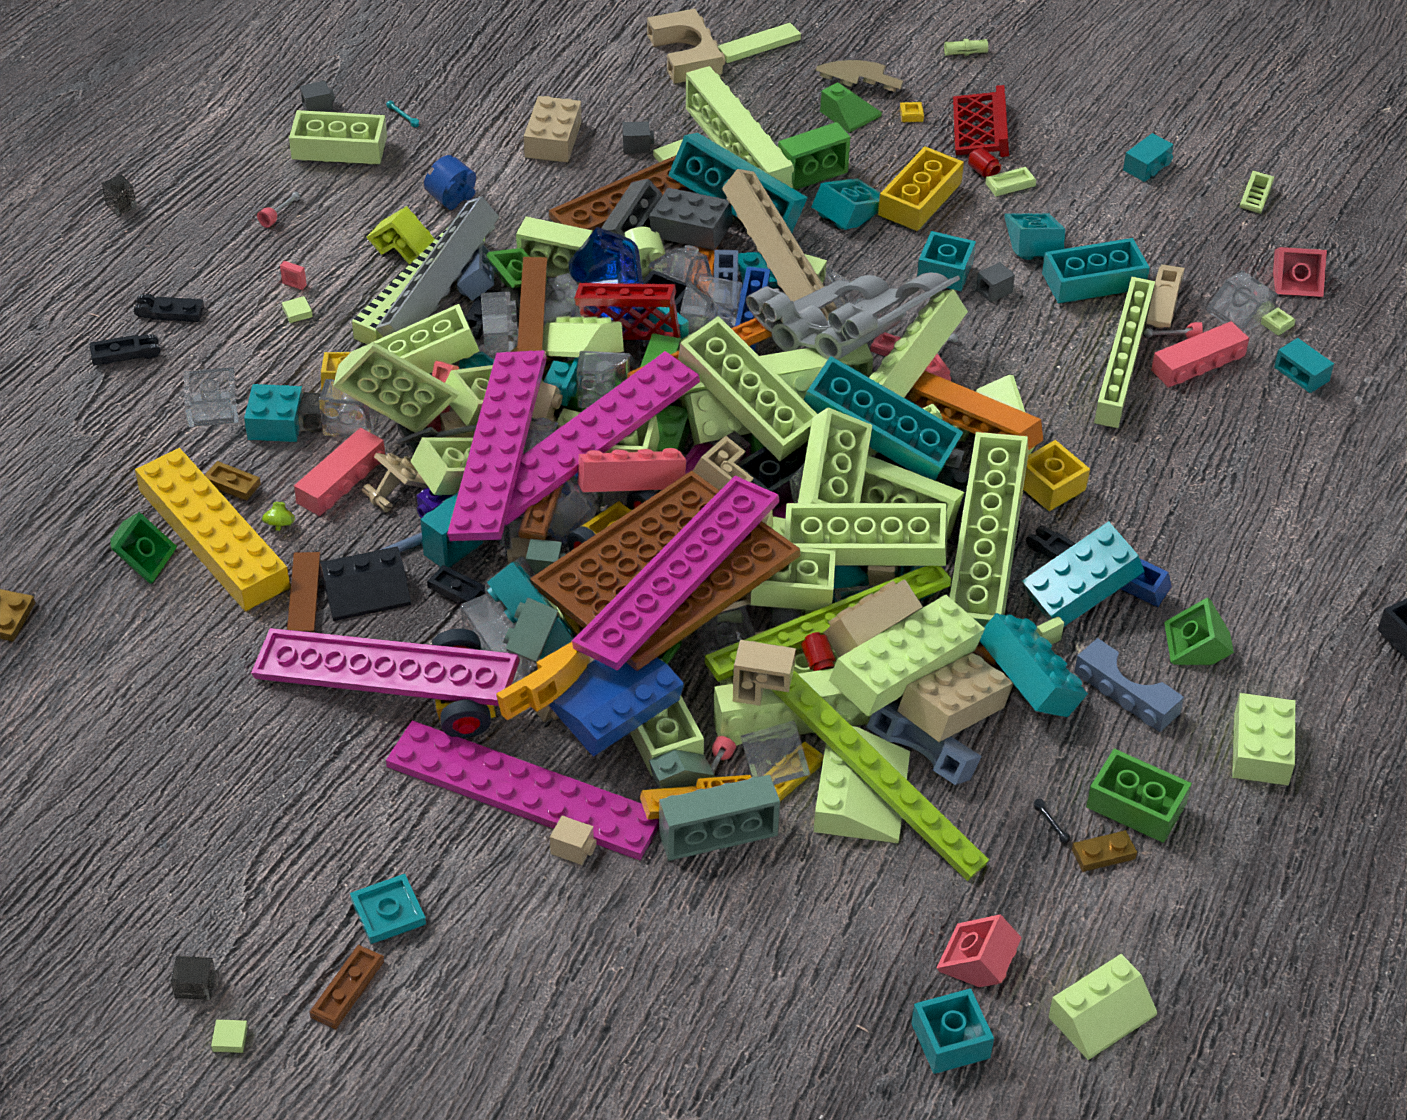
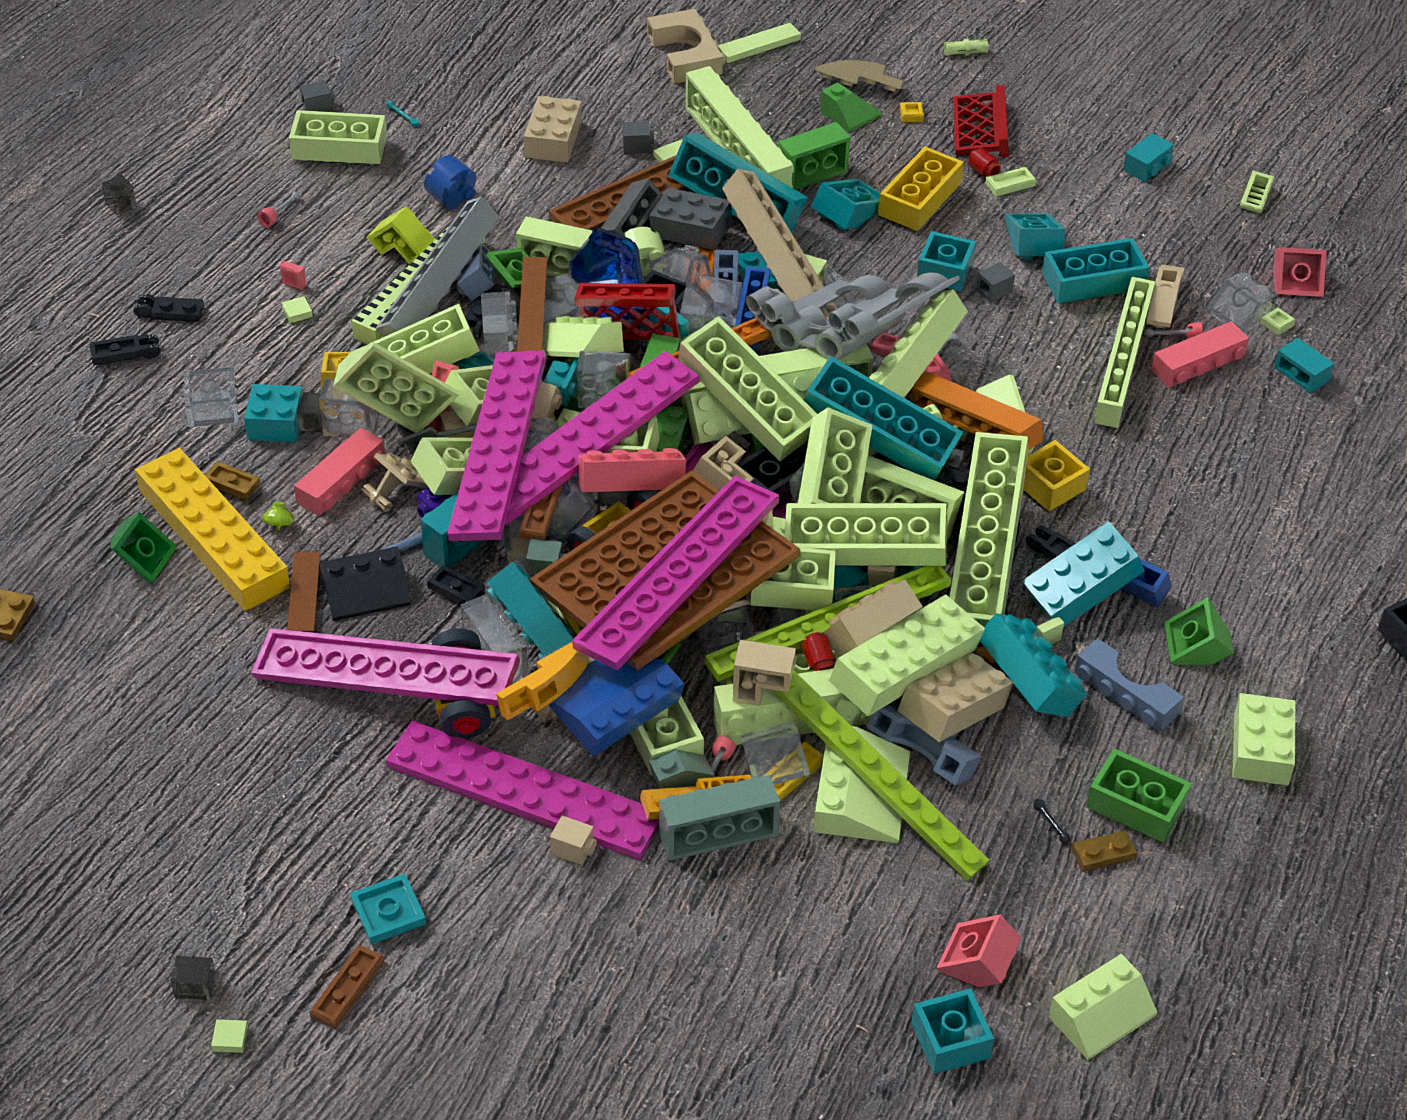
(531, 630): sand green brick -> none

